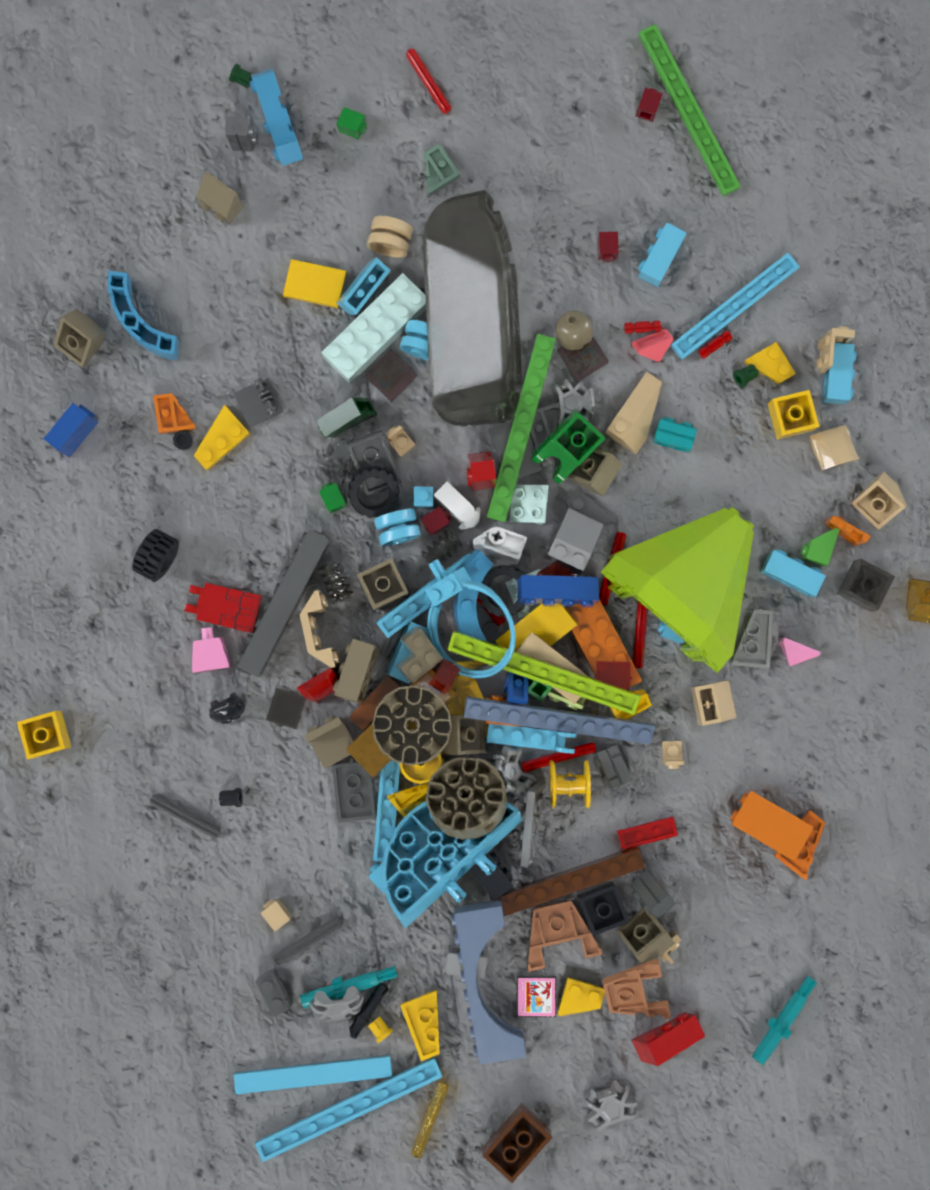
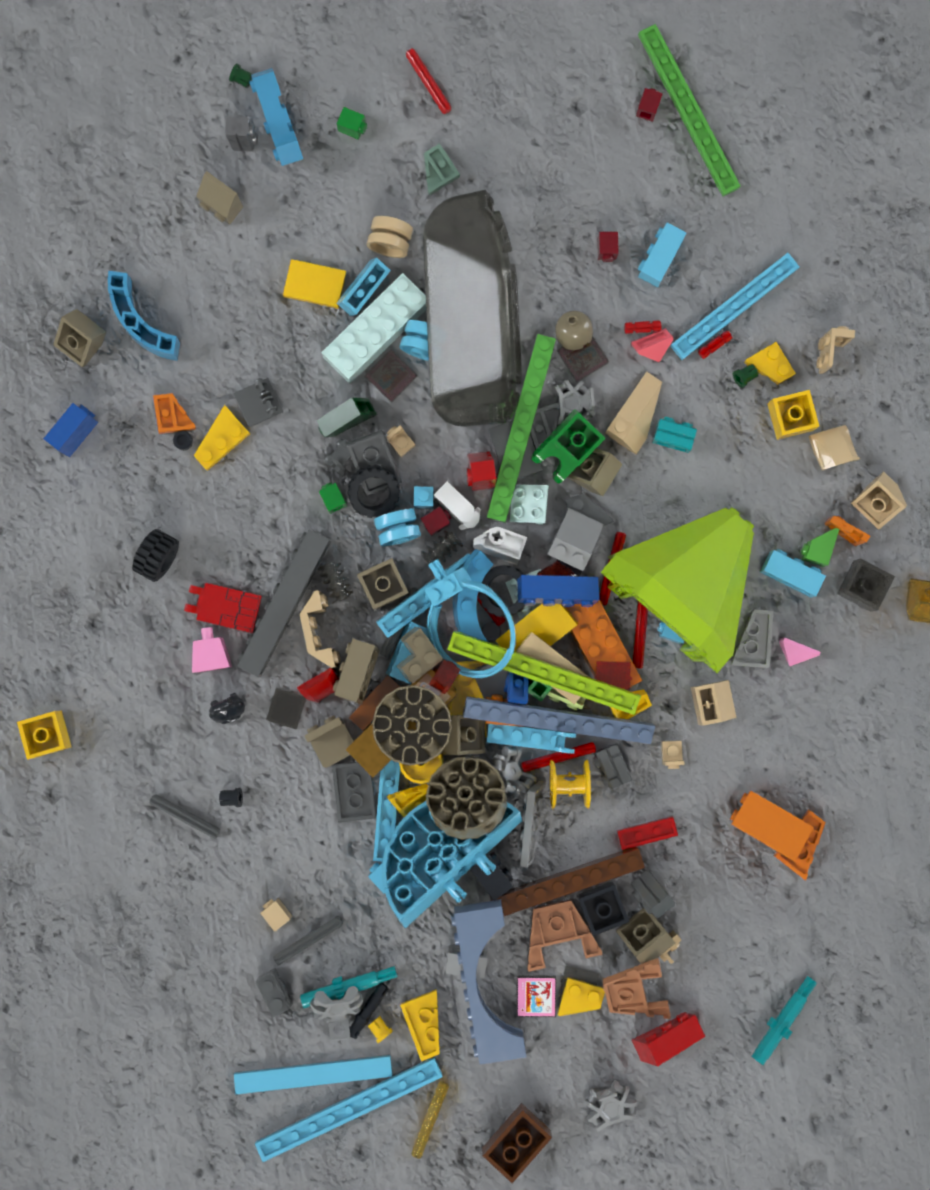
(840, 376): medium azure brick -> none

